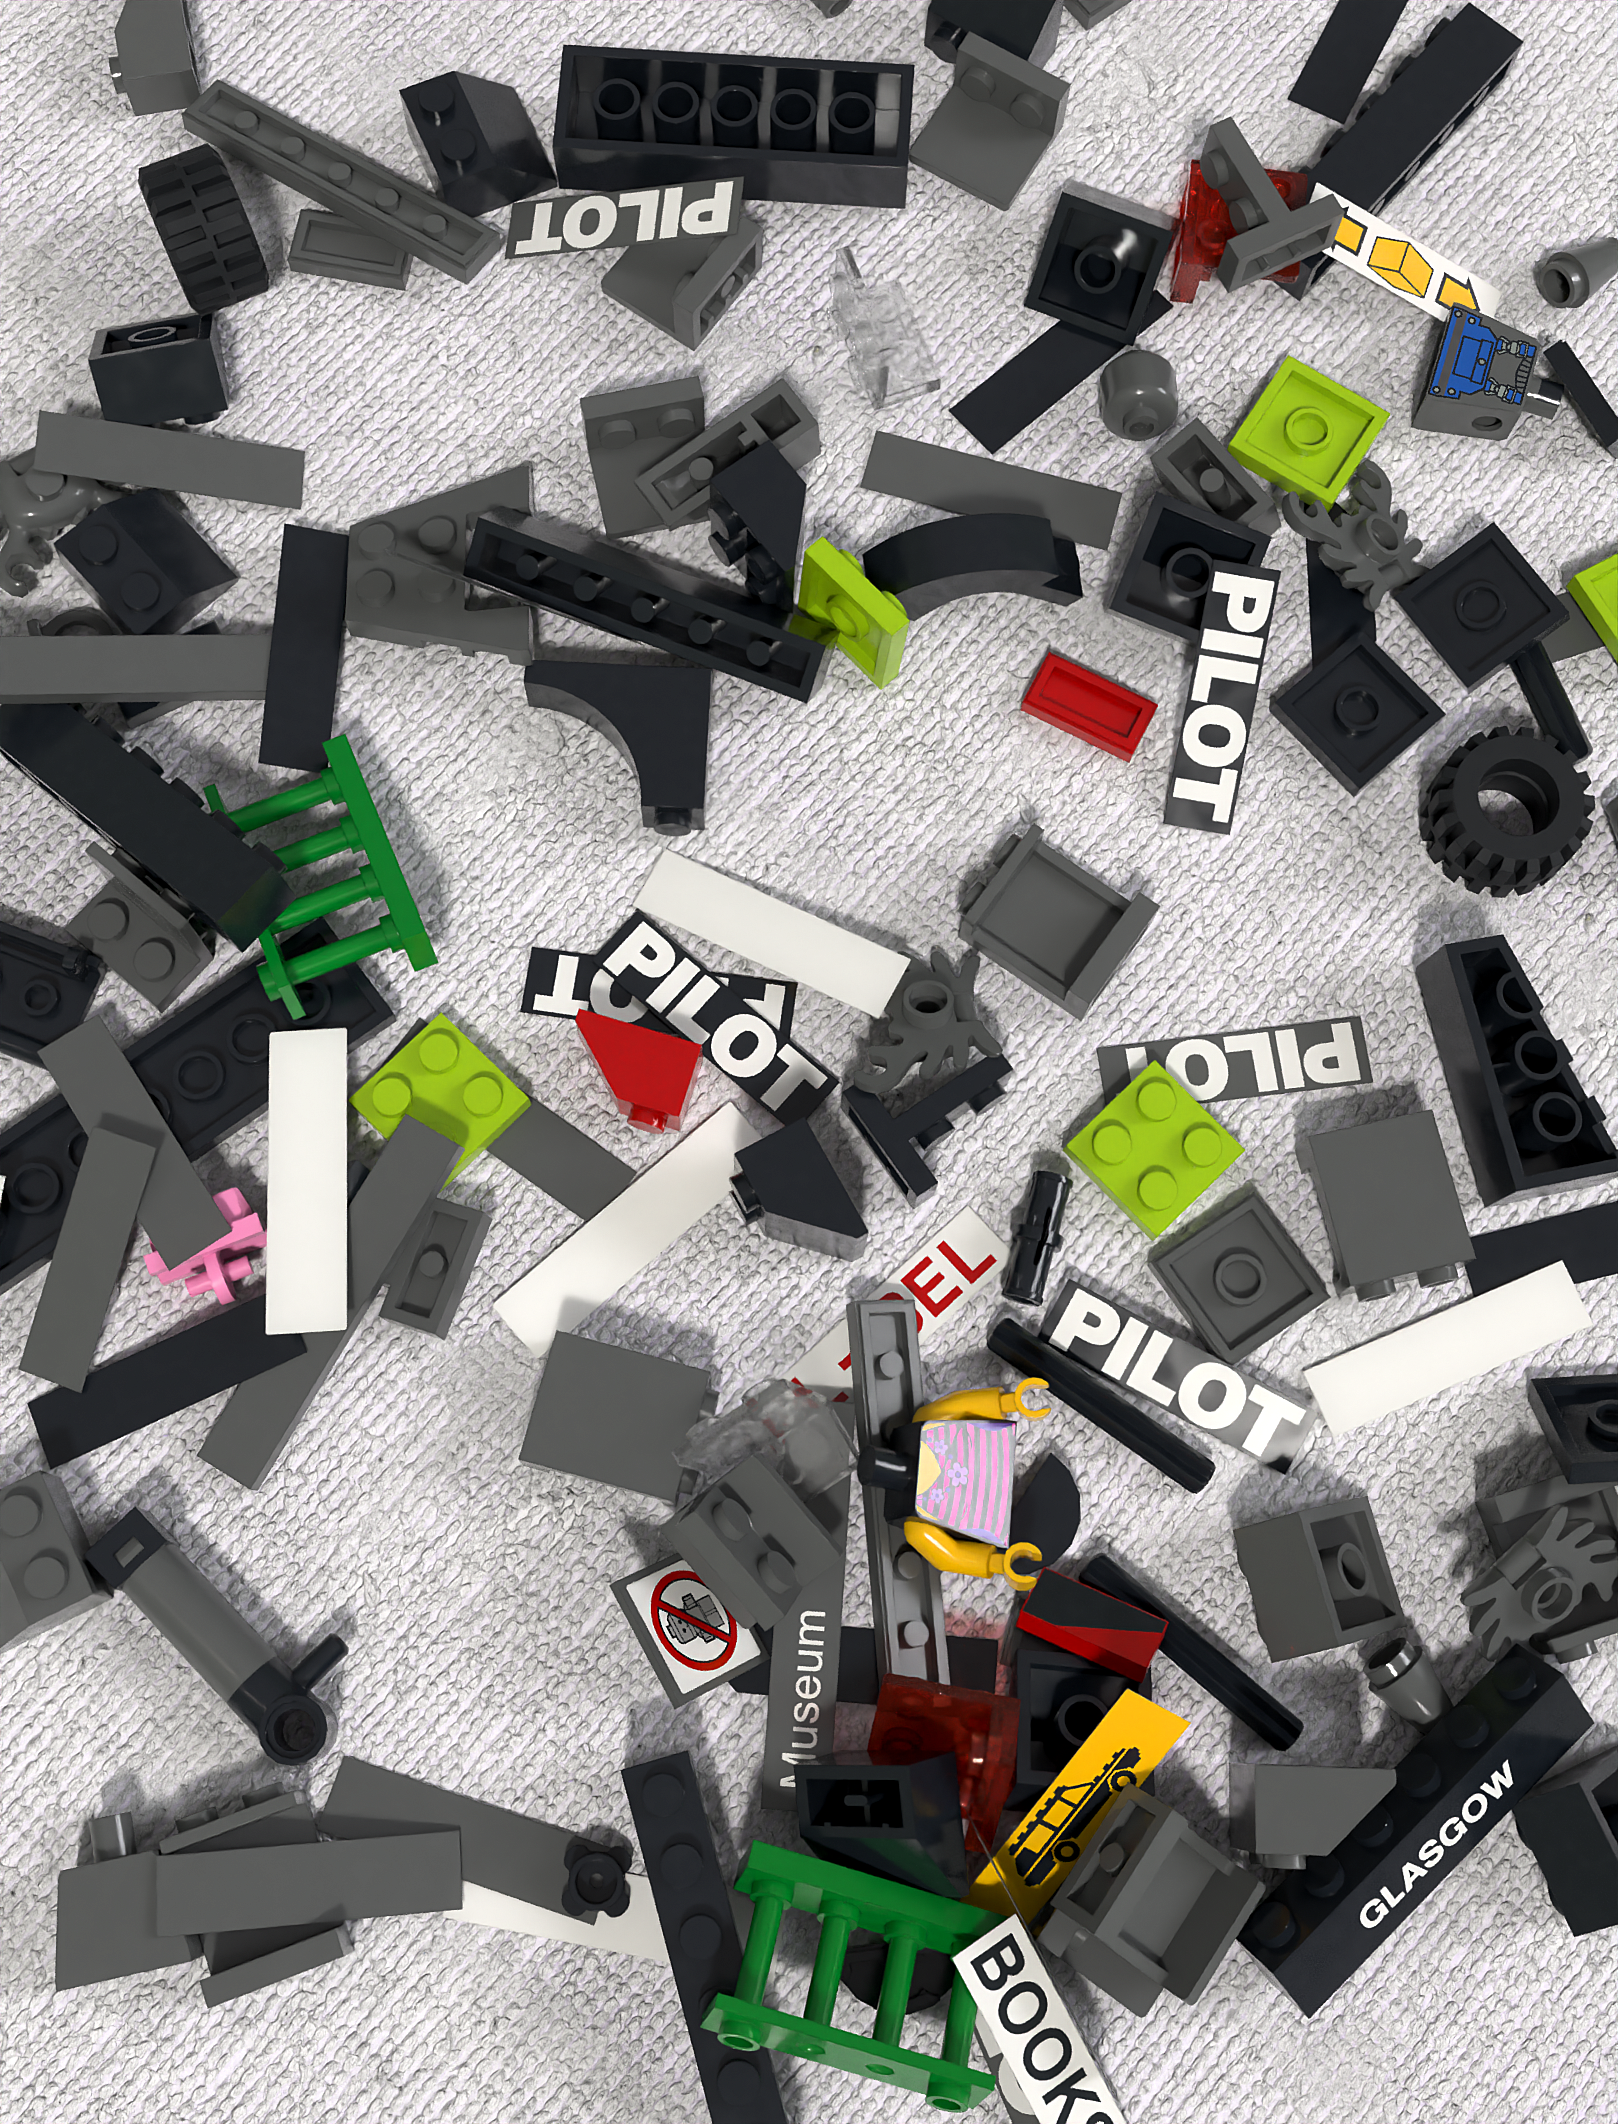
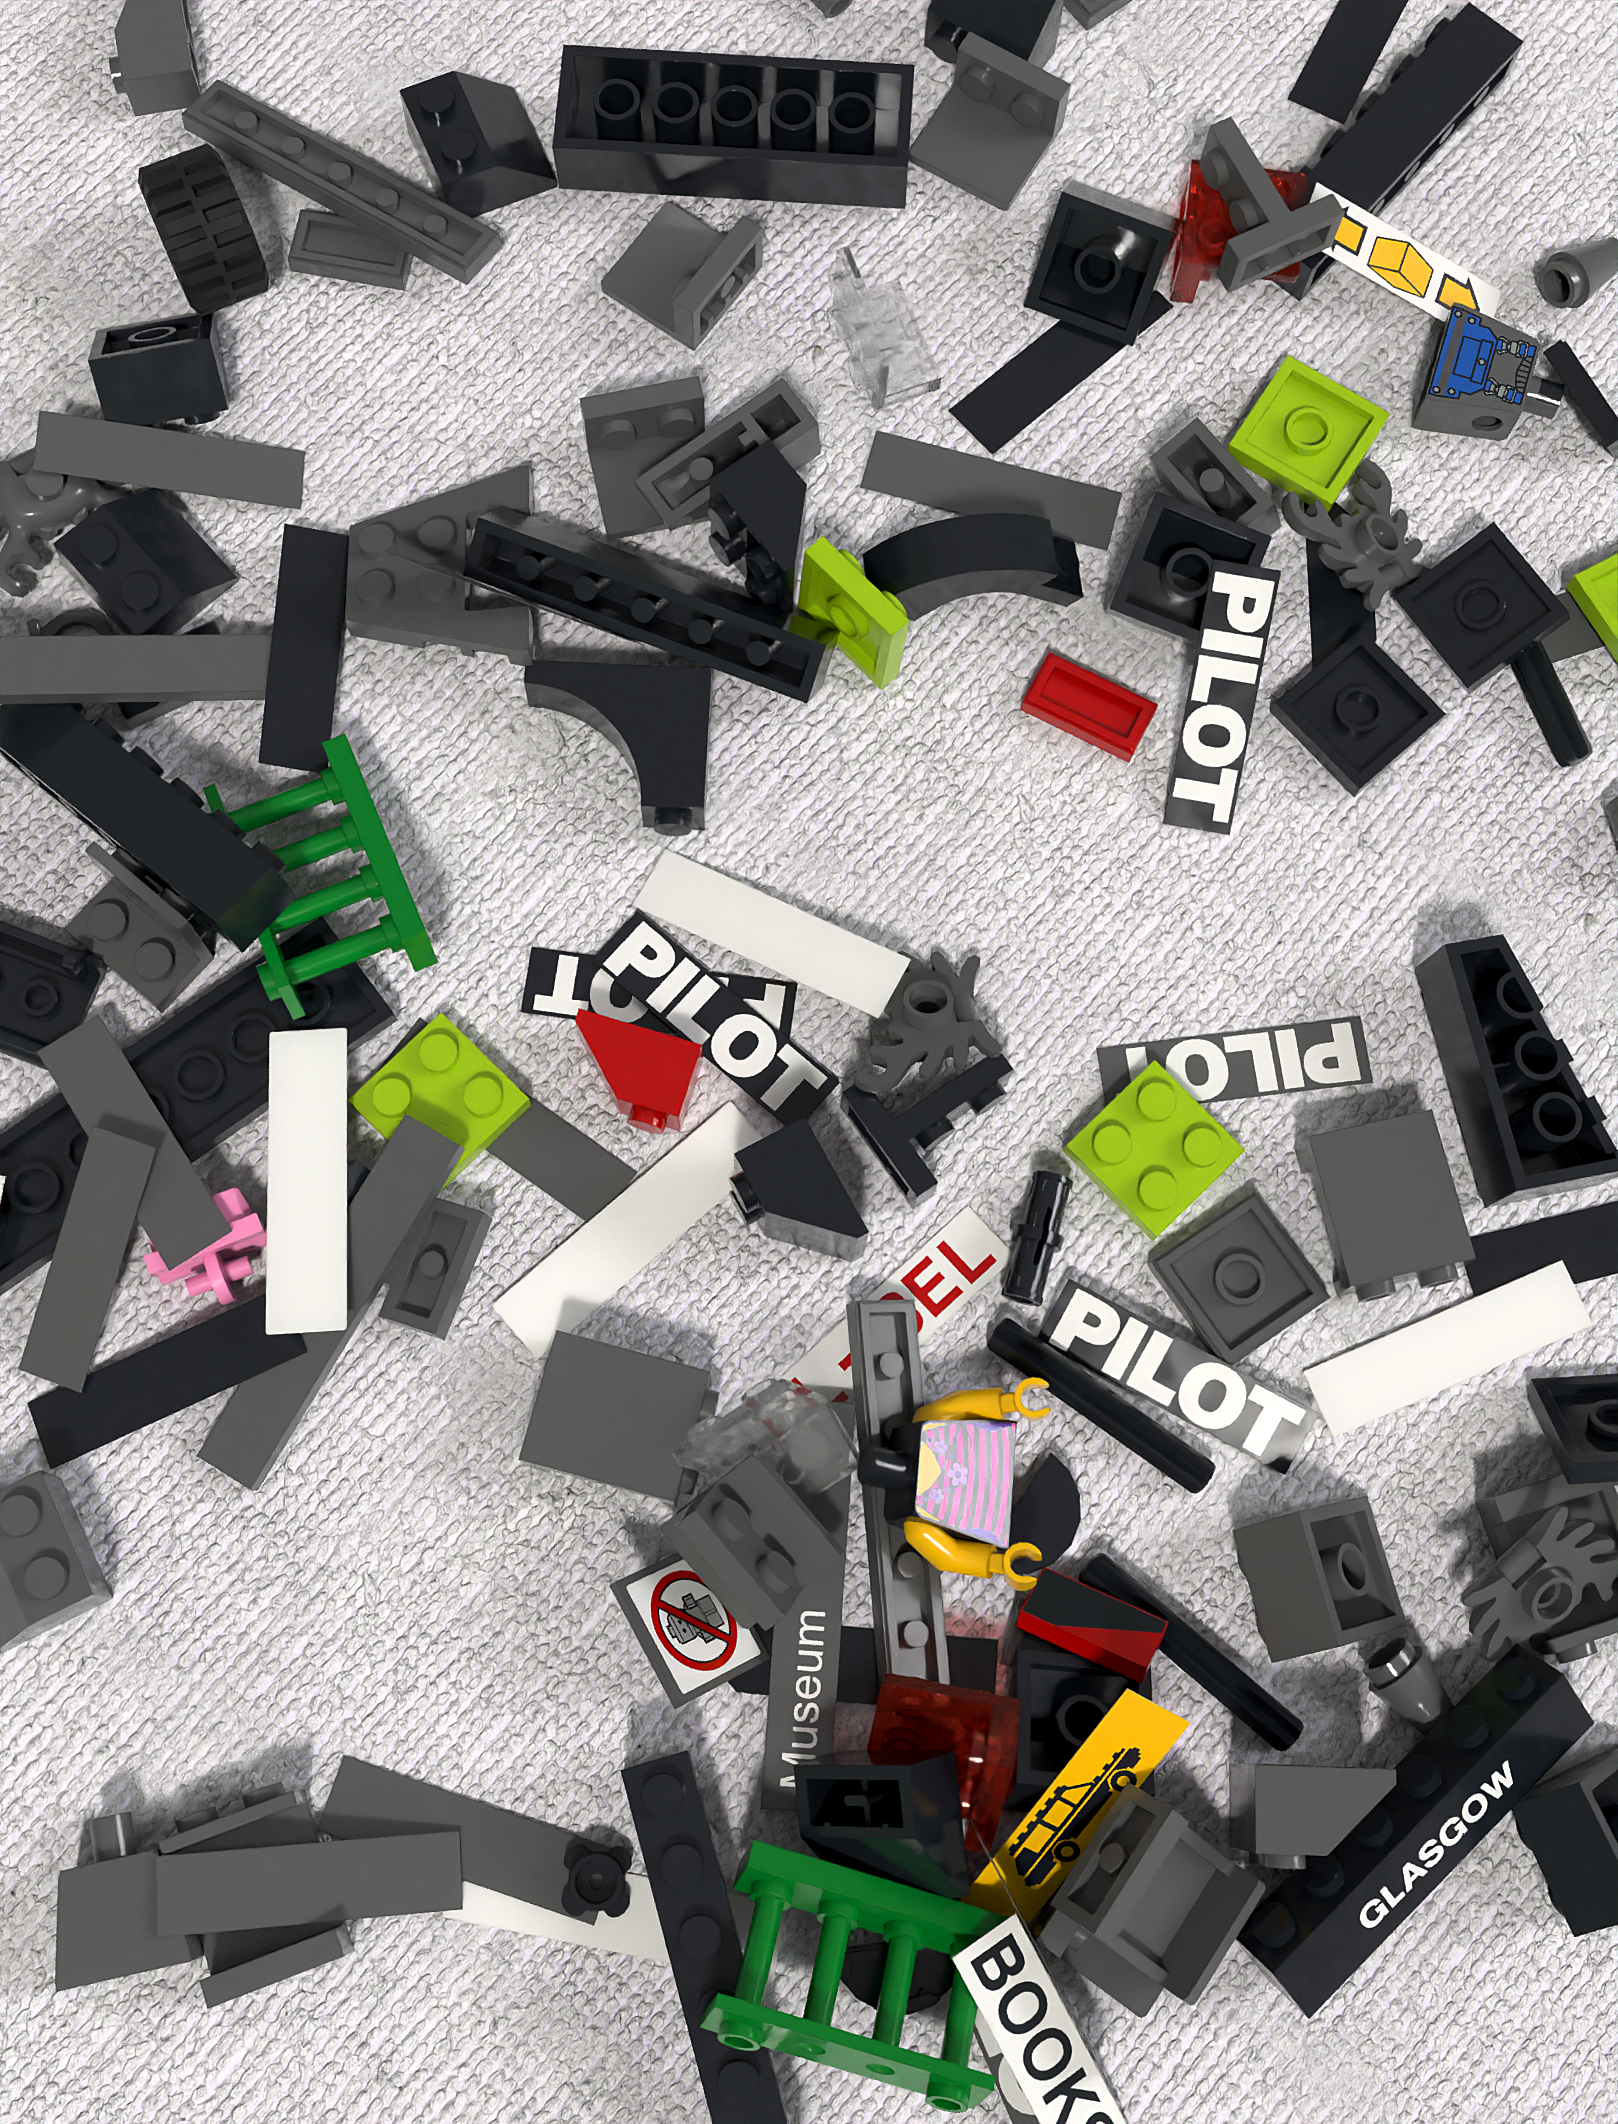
(215, 1639): piece -> none
(625, 218): sticker -> none
(1053, 923): dark grey panel -> none
(1138, 393): dark grey head -> none
(1533, 775): black tyre -> none

